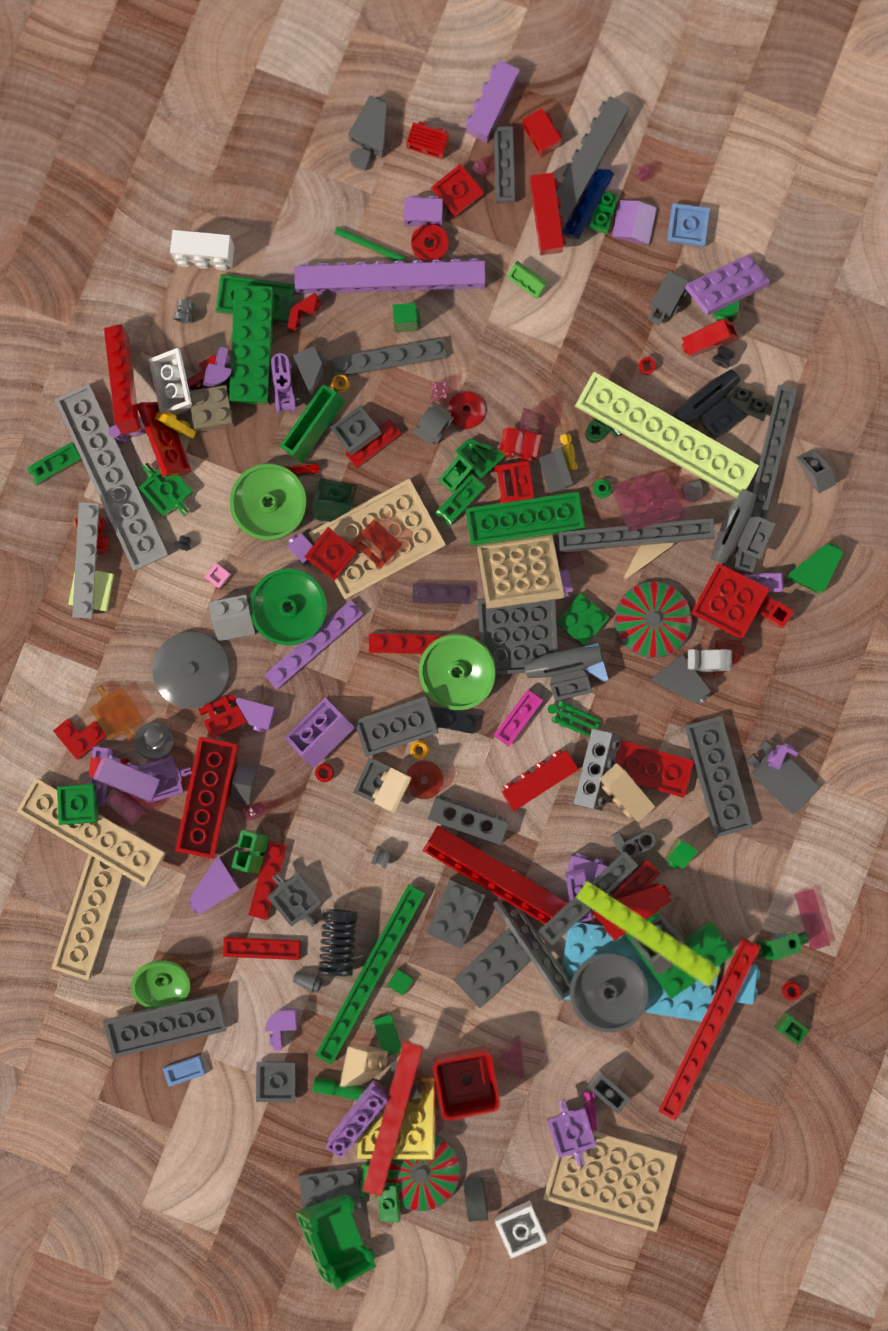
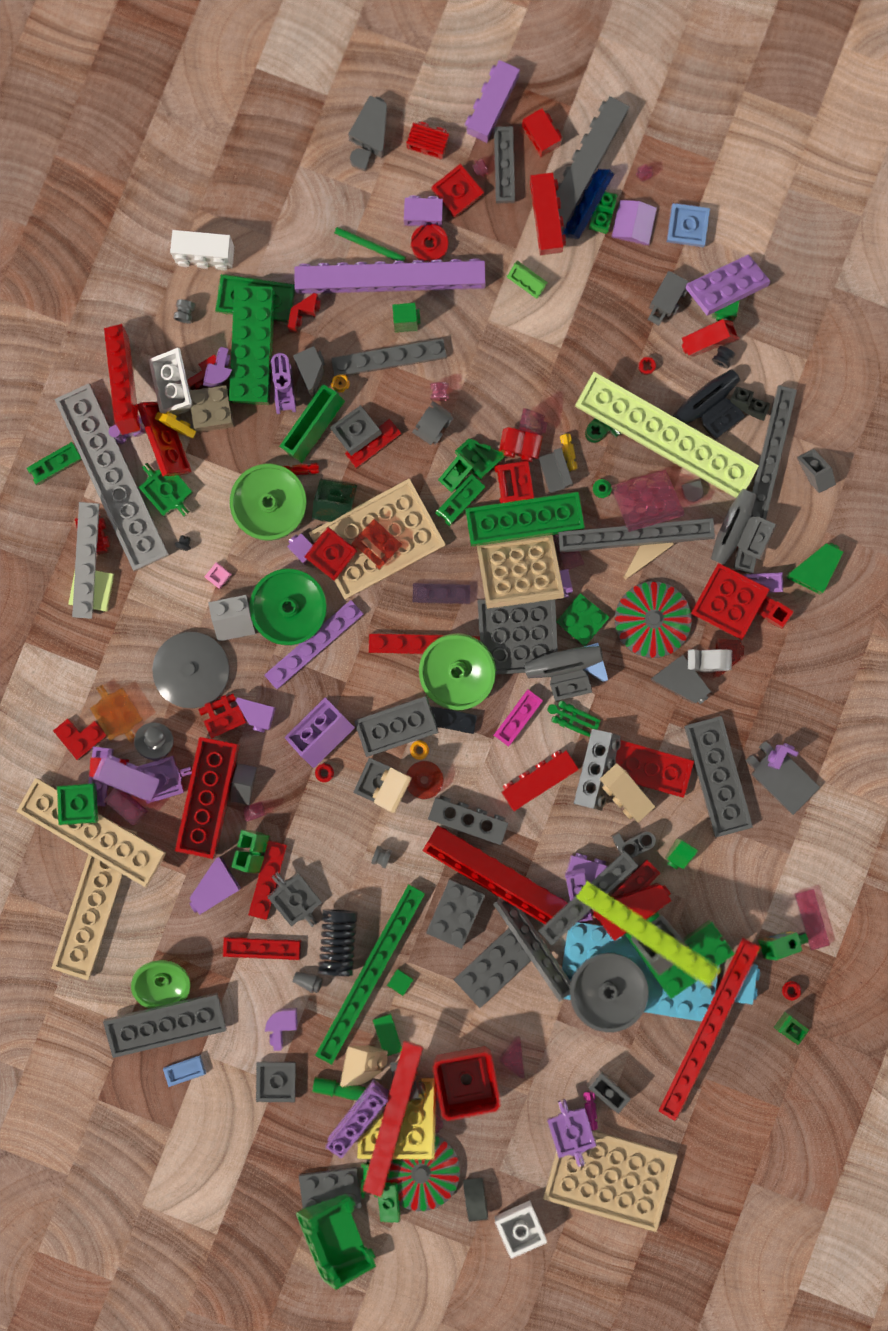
(469, 419): red dish -> none

